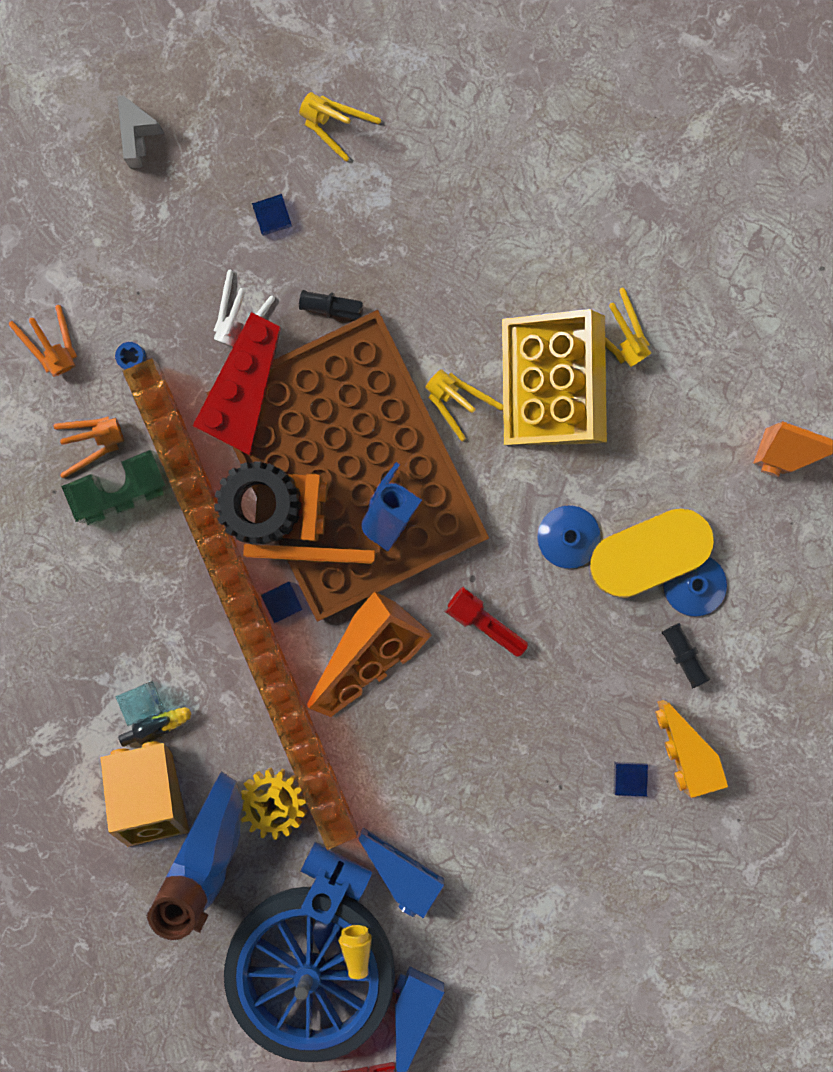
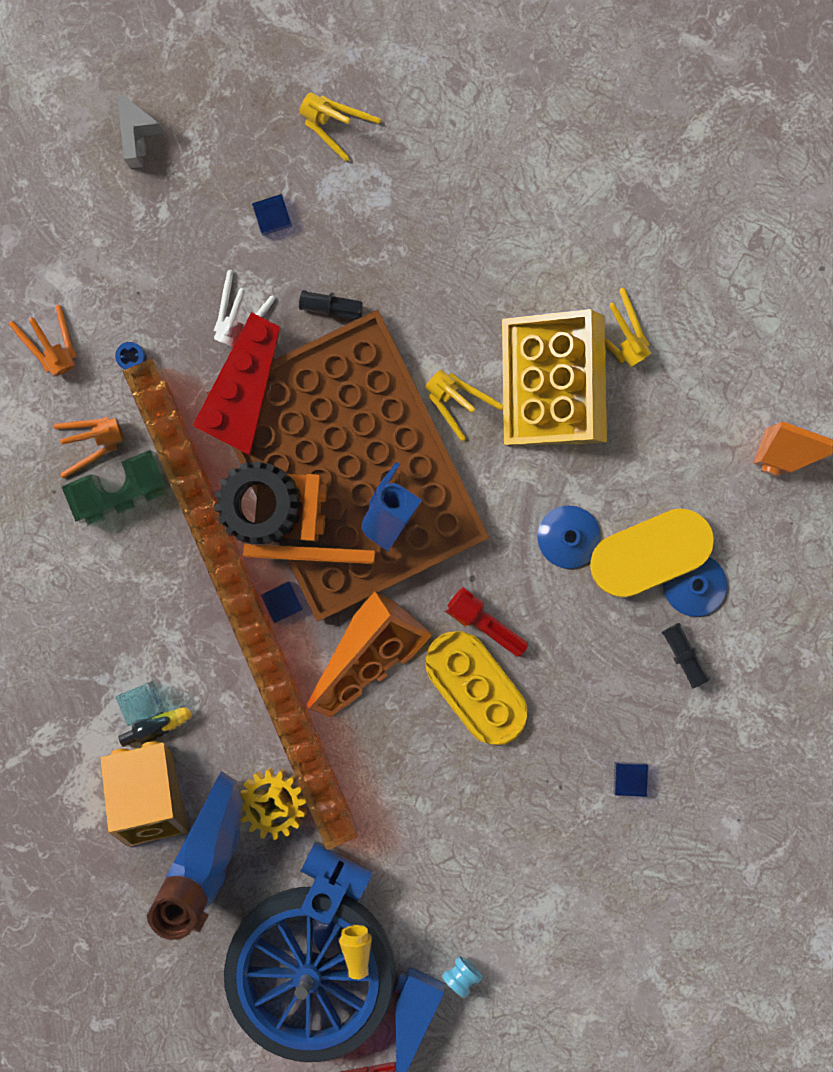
(406, 879): blue slope -> none
(462, 976): none -> medium azure wheel
(476, 688): none -> yellow tile
(696, 761): light orange slope -> none

